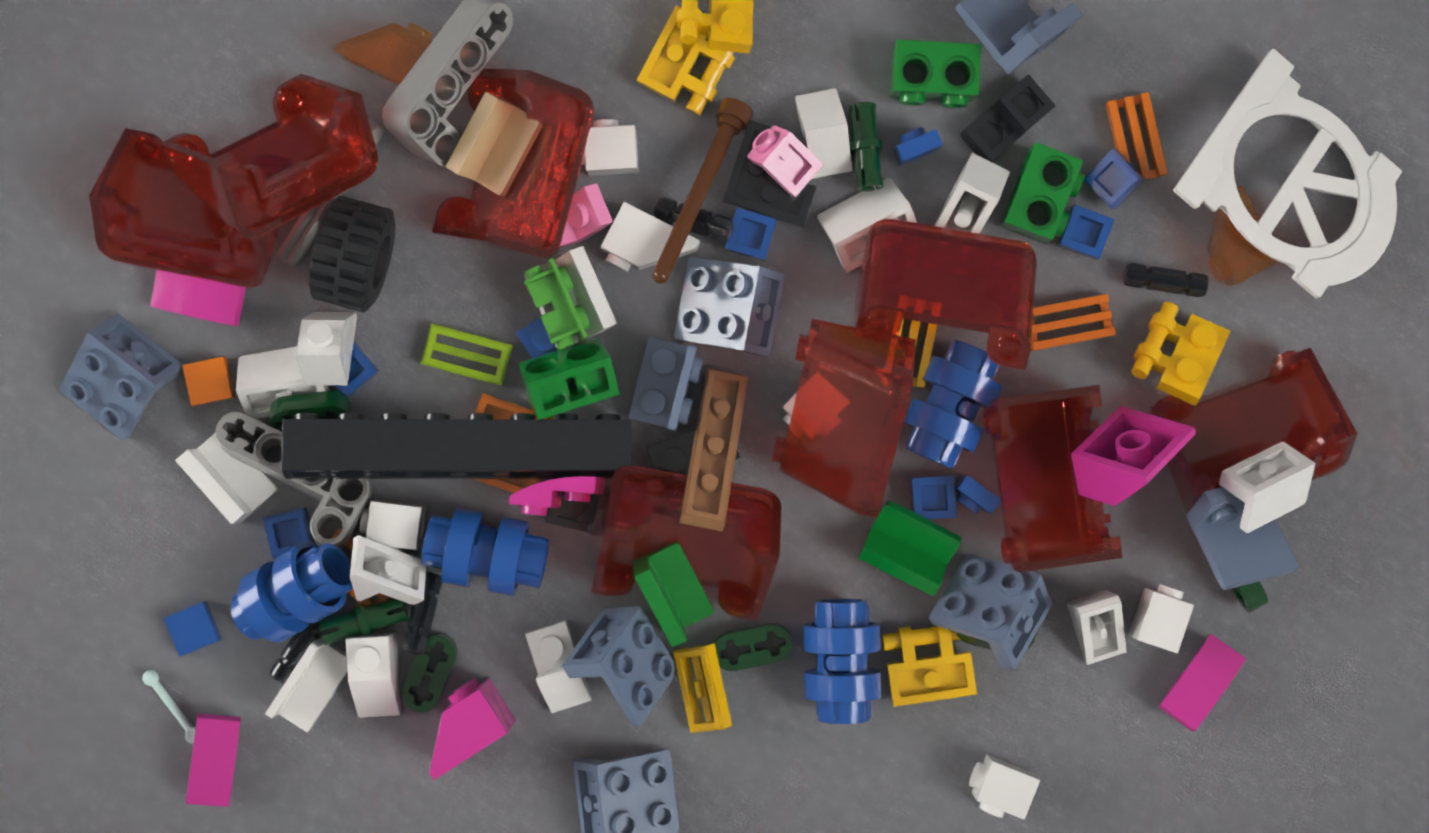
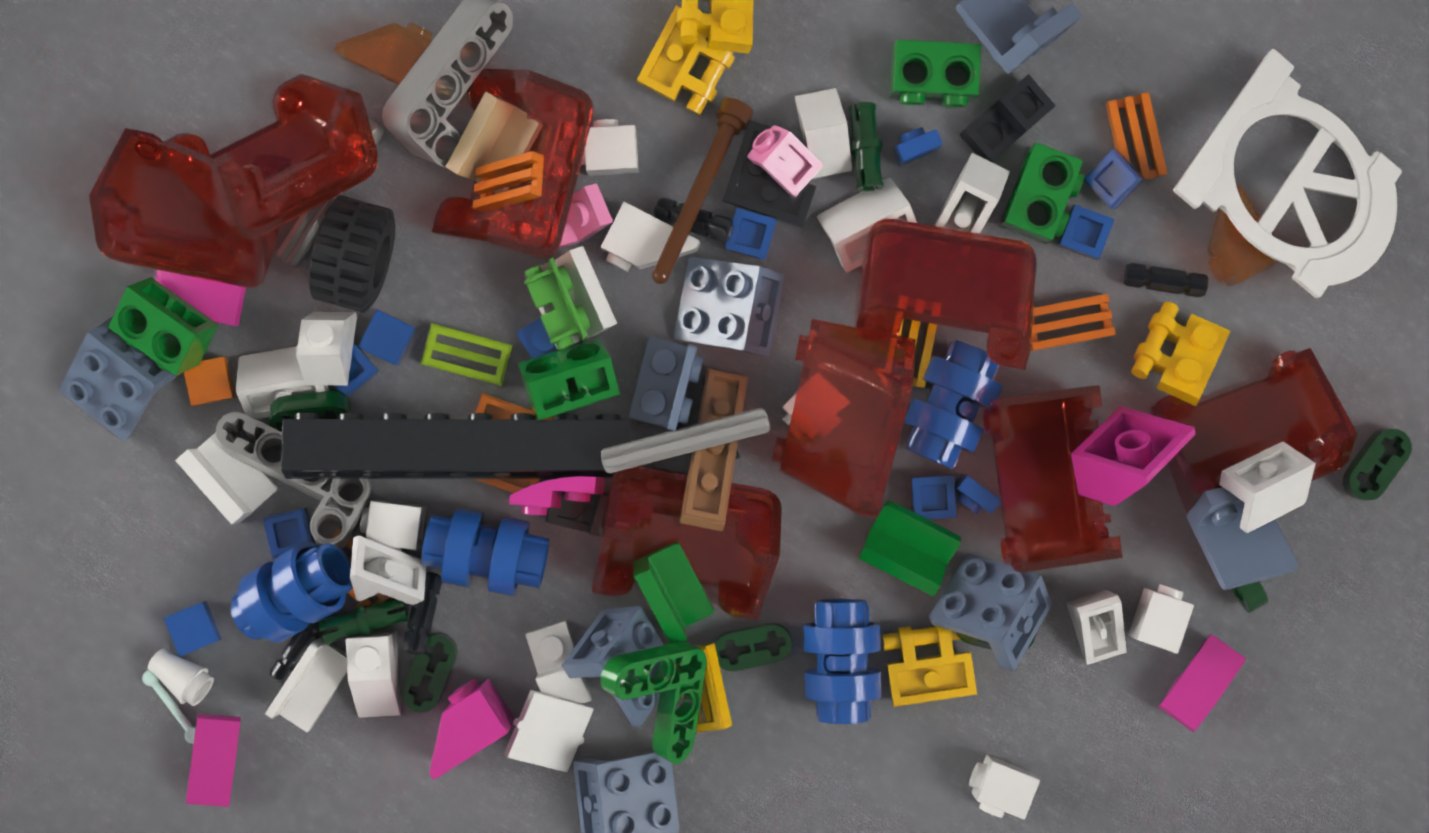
(155, 320): none -> green brick
(182, 677): none -> white cone
(387, 337): none -> blue tile
(509, 173): none -> orange tile
(548, 731): none -> white piece
(673, 729): none -> green beam
(685, 440): none -> light grey axle
(1384, 471): none -> dark green beam

